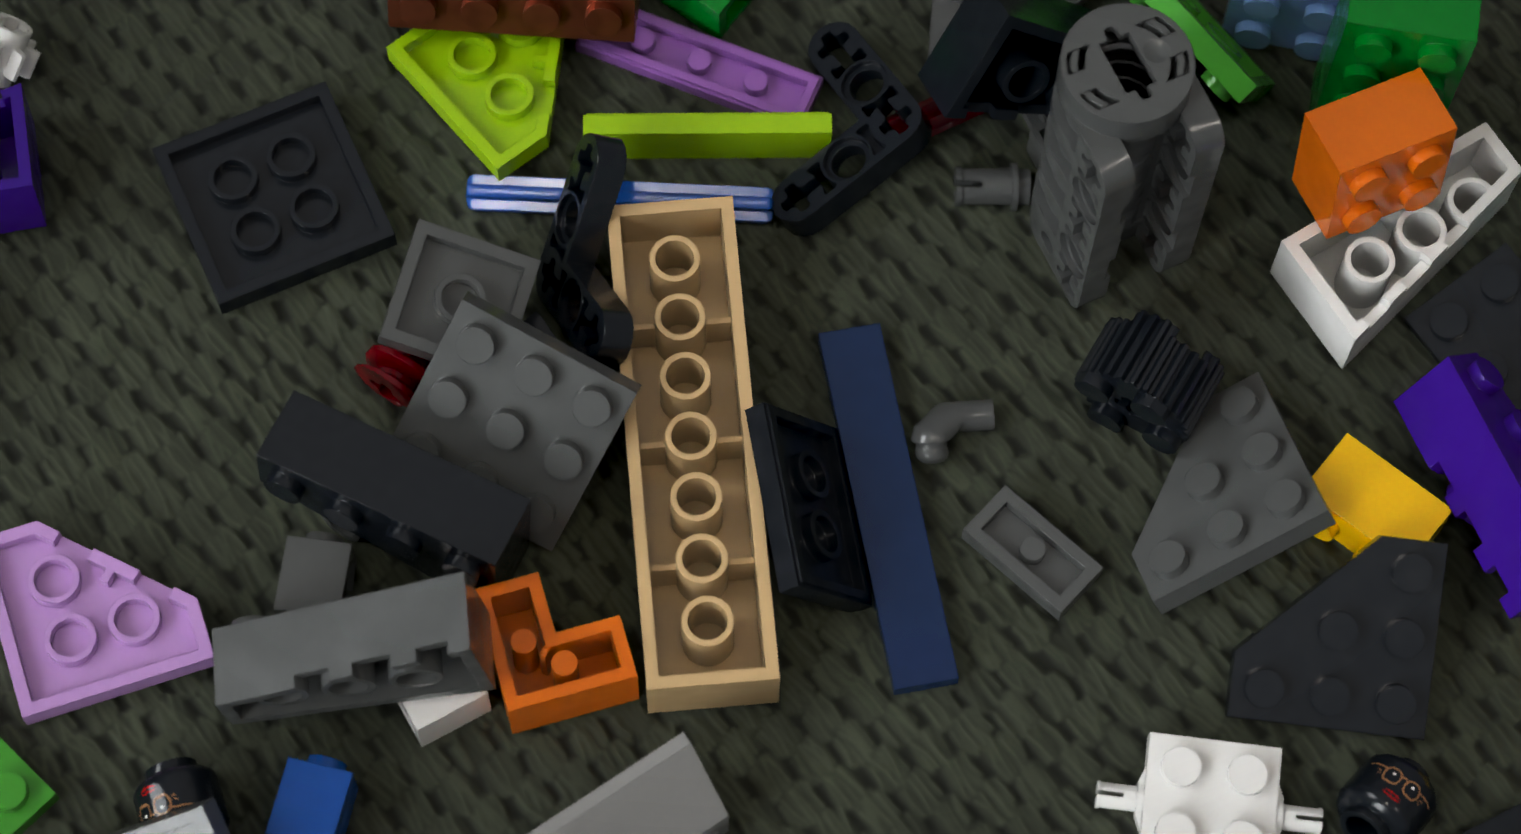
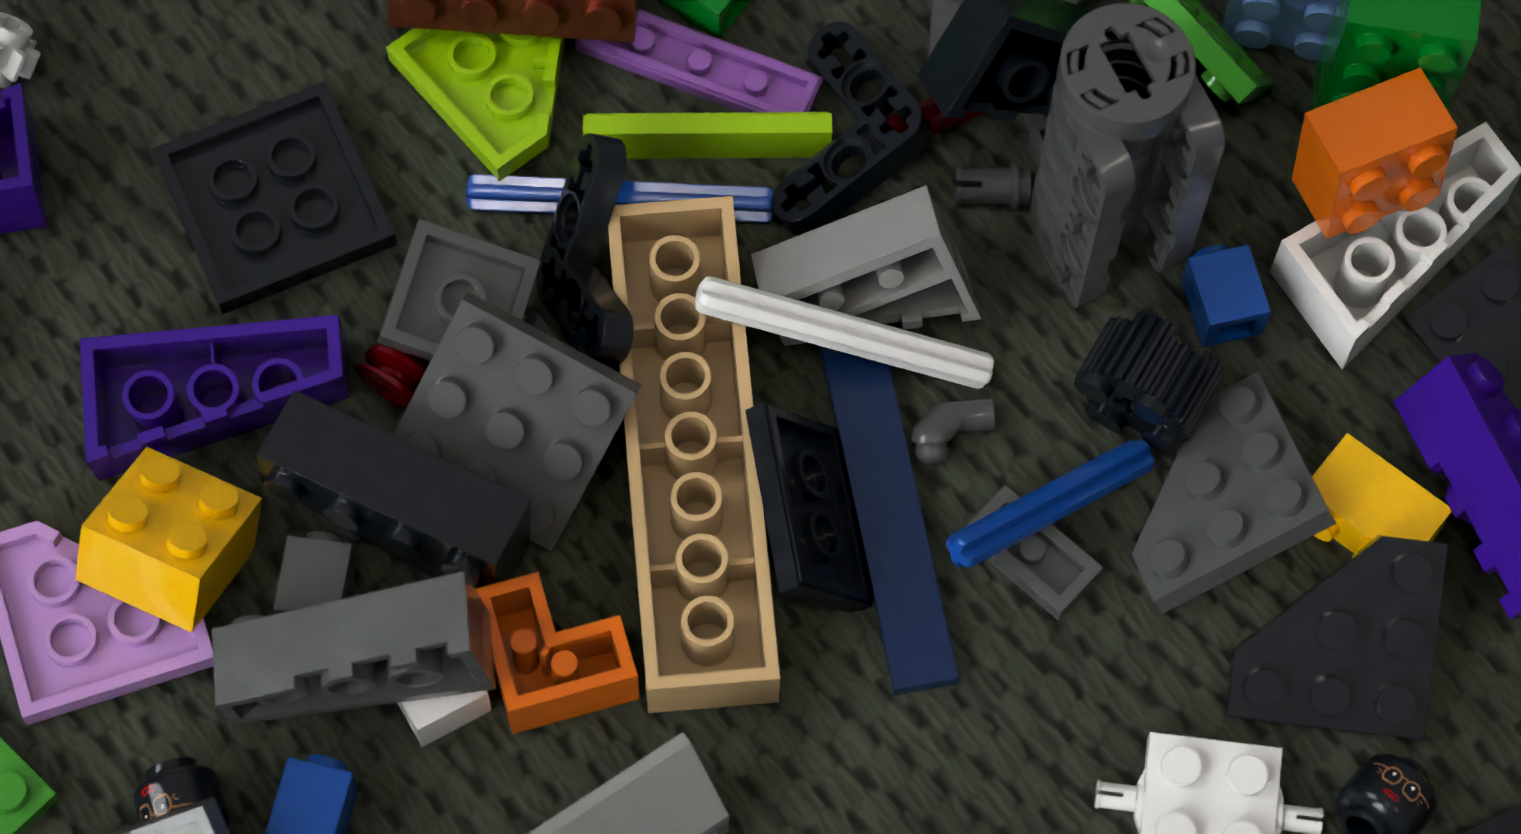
(168, 539): none -> yellow brick
(202, 384): none -> dark purple wedge
(843, 332): none -> white axle
(874, 265): none -> light grey wedge
(1050, 503): none -> blue axle
(1225, 294): none -> blue brick

